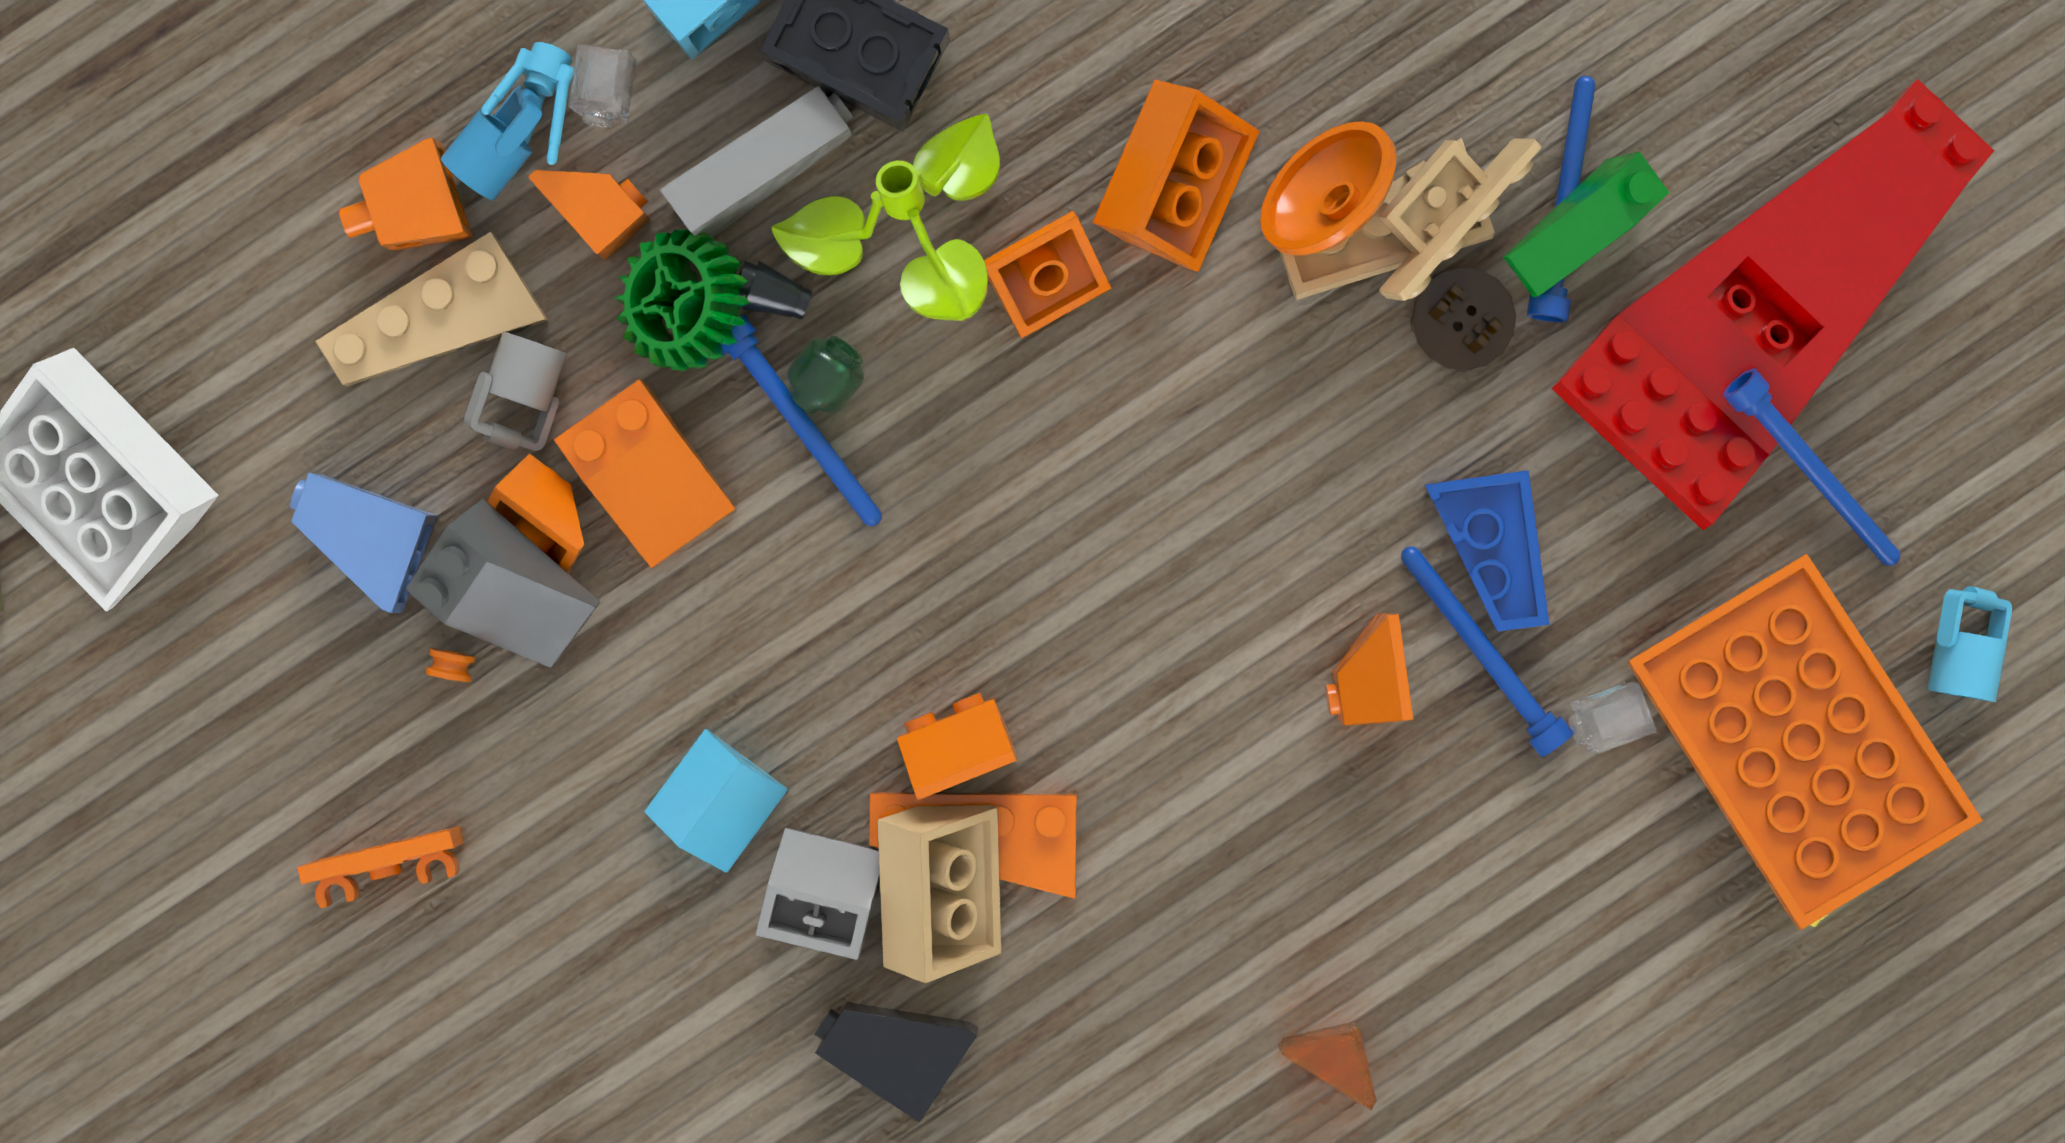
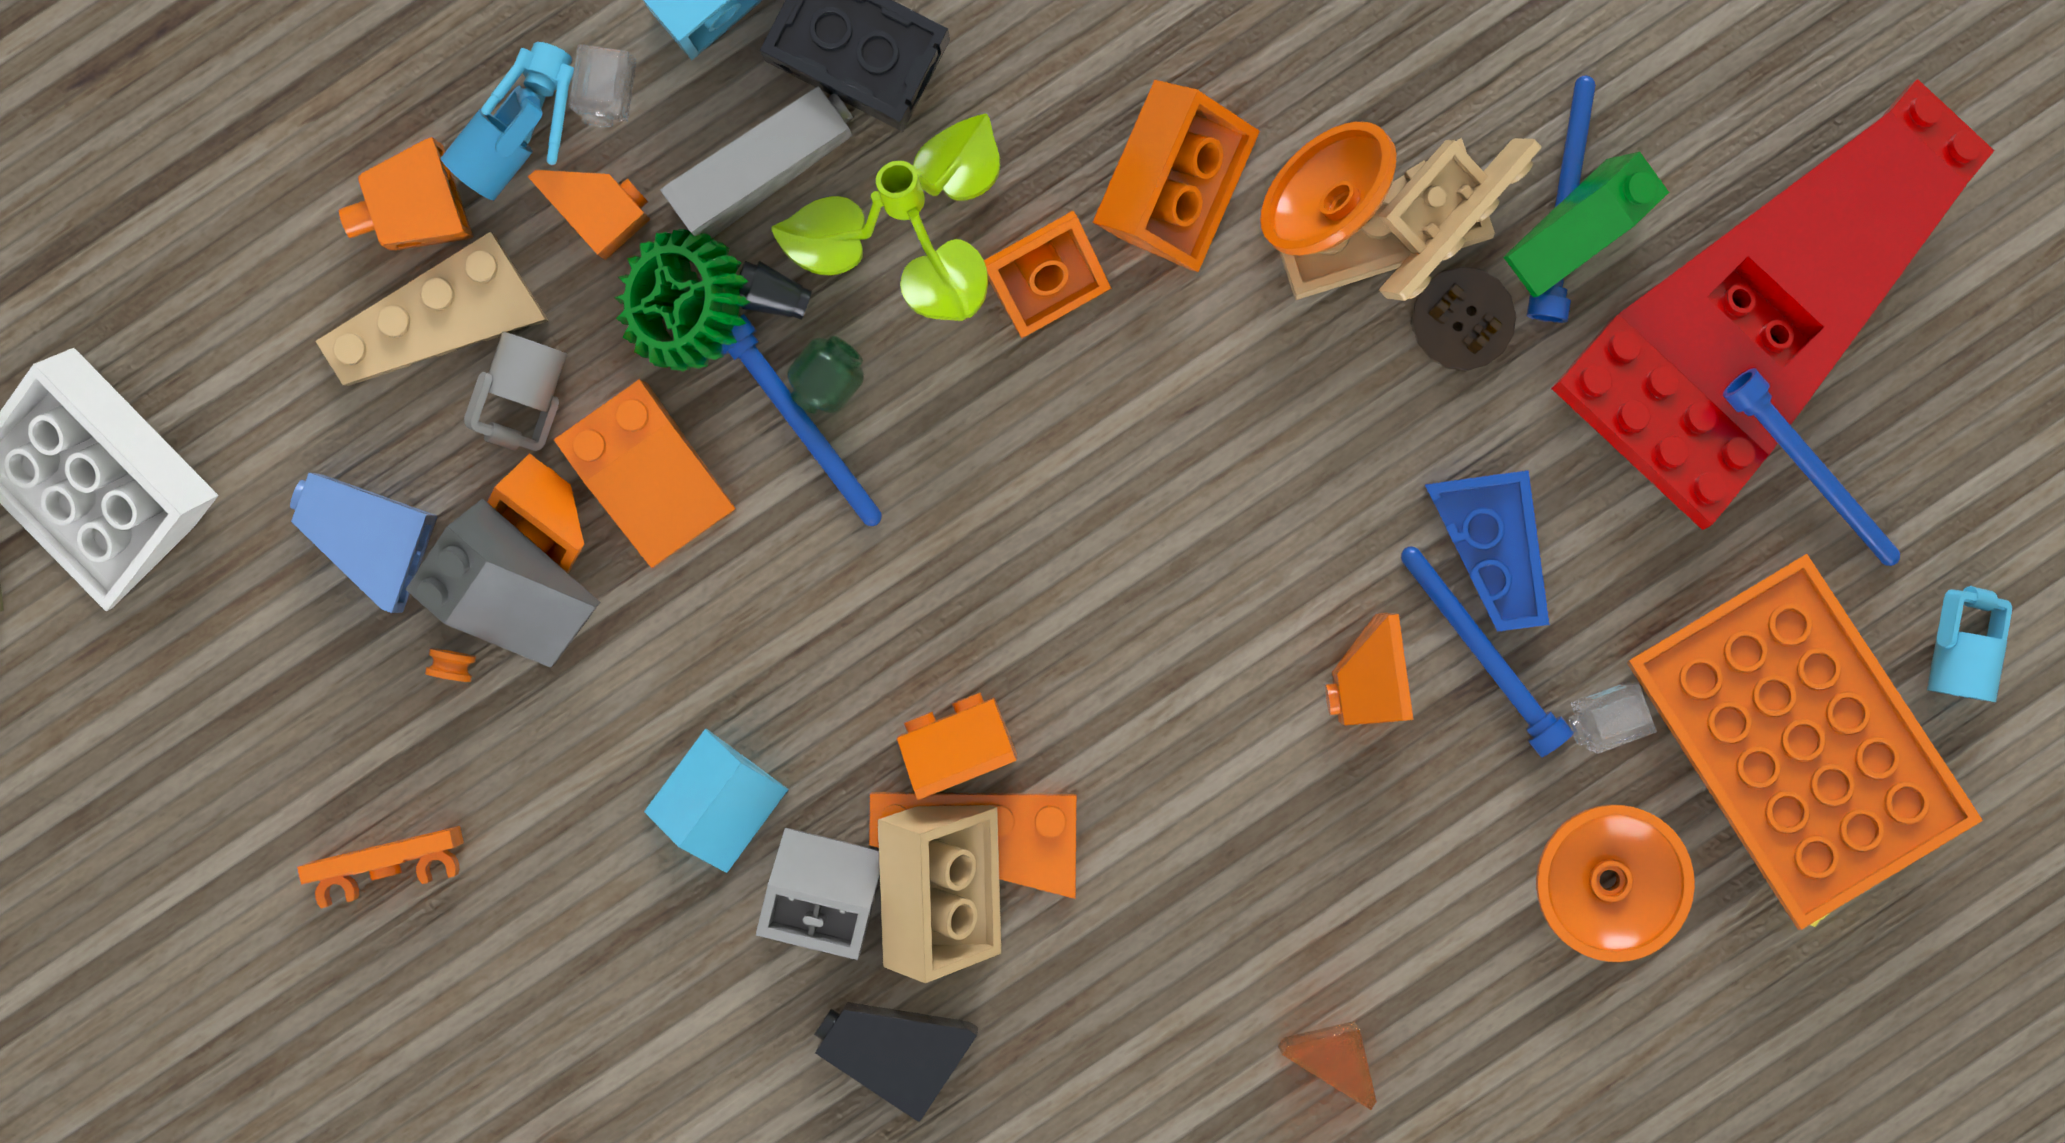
(1650, 887): none -> orange dish

